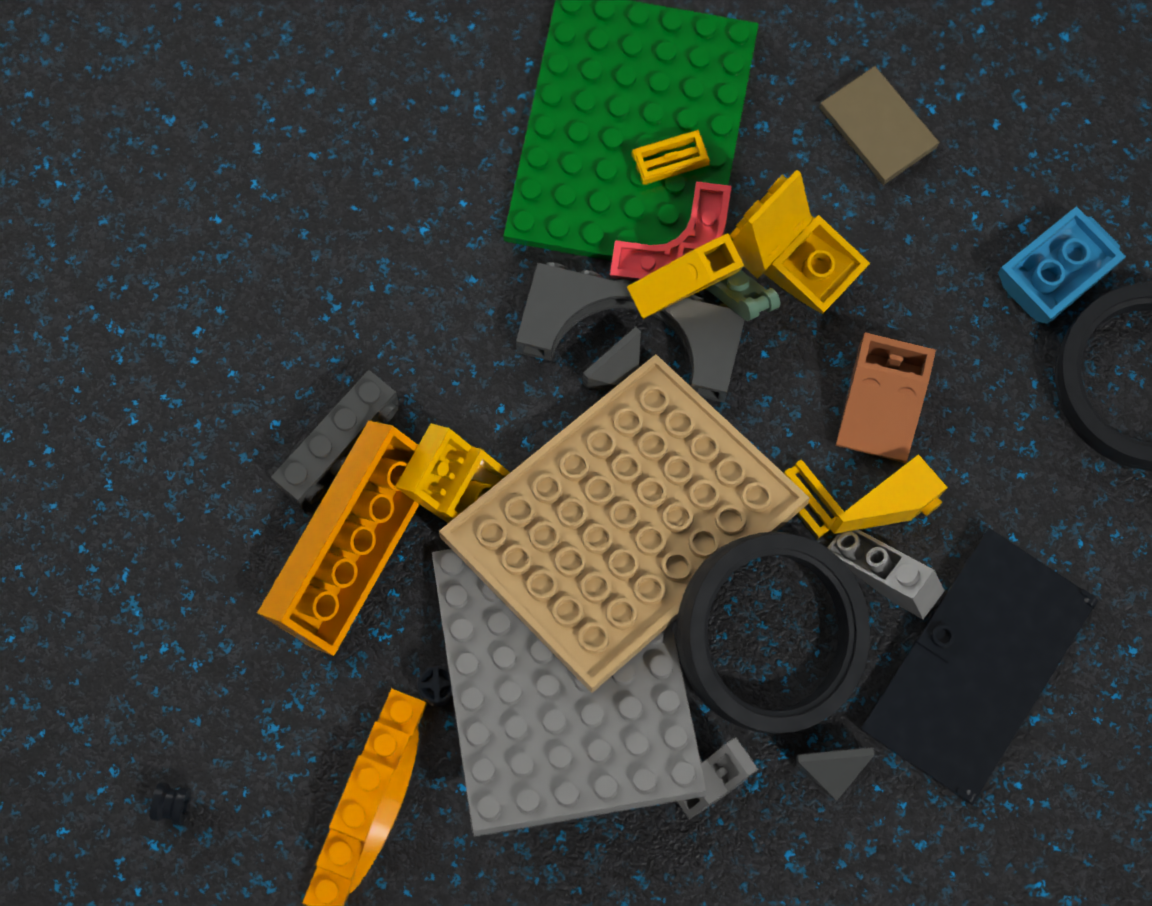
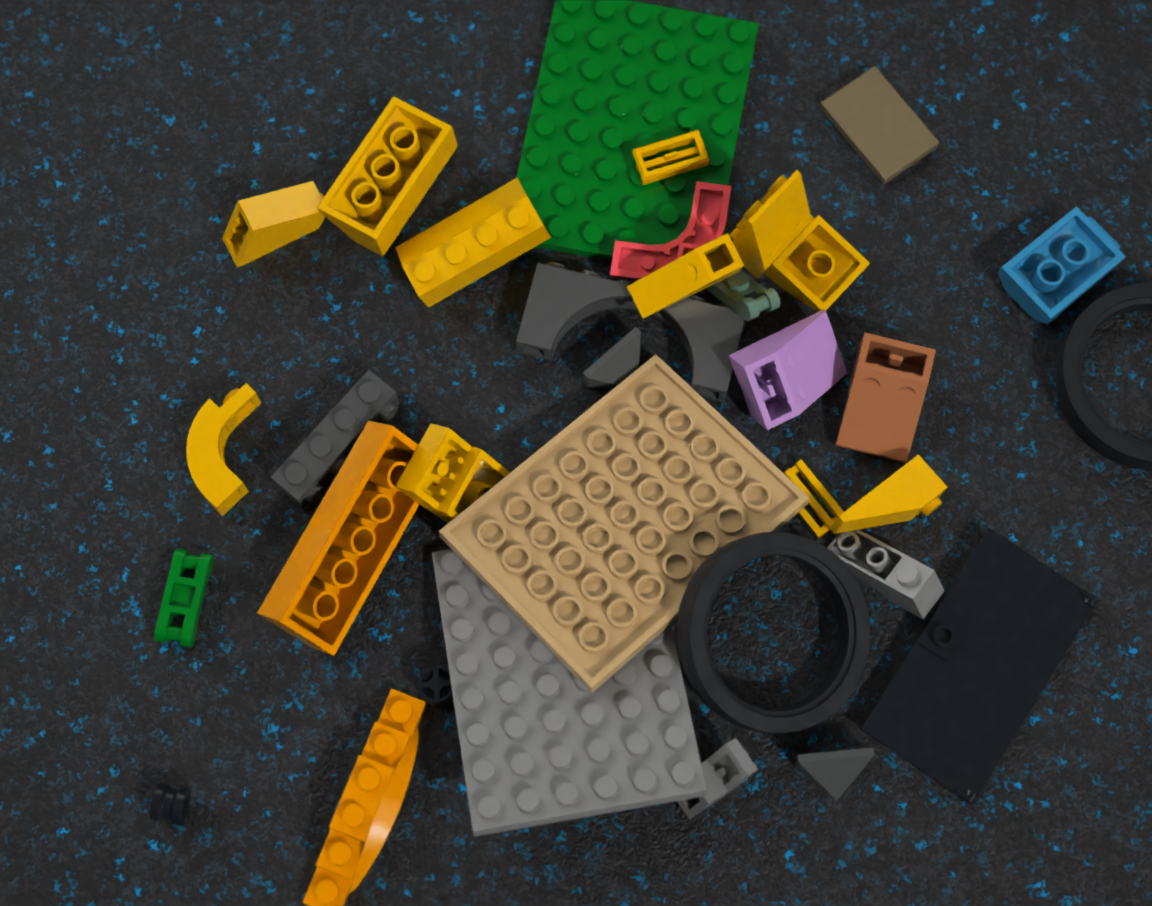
(183, 597): none -> green plate
(207, 445): none -> yellow arch
(272, 221): none -> yellow slope
(388, 175): none -> yellow slope
(472, 243): none -> yellow slope
(788, 370): none -> lavender slope

